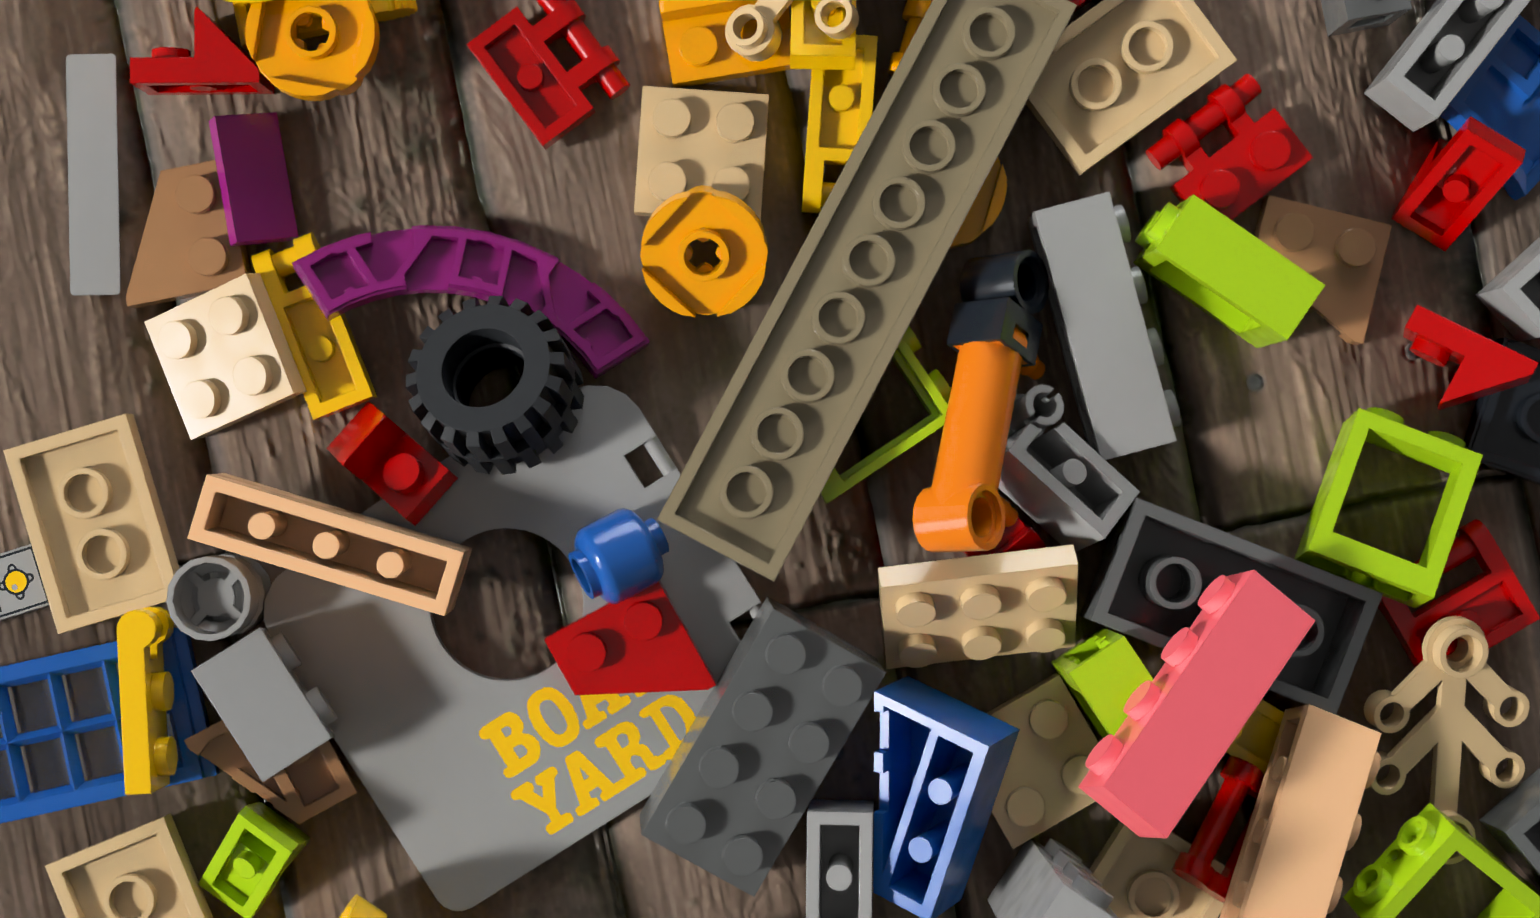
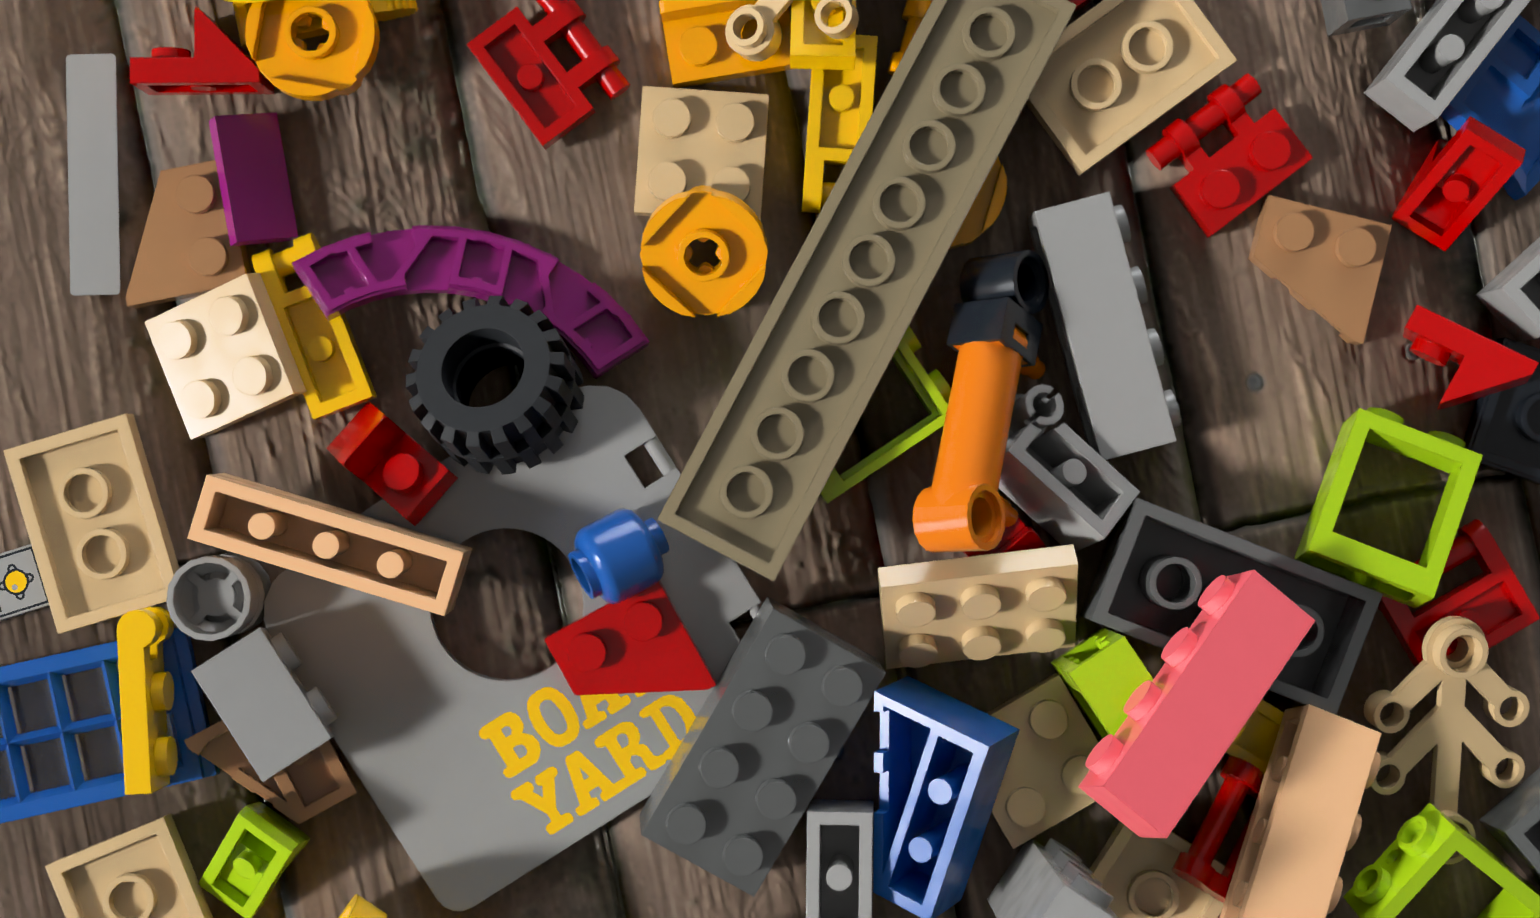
(1226, 271): lime window -> none

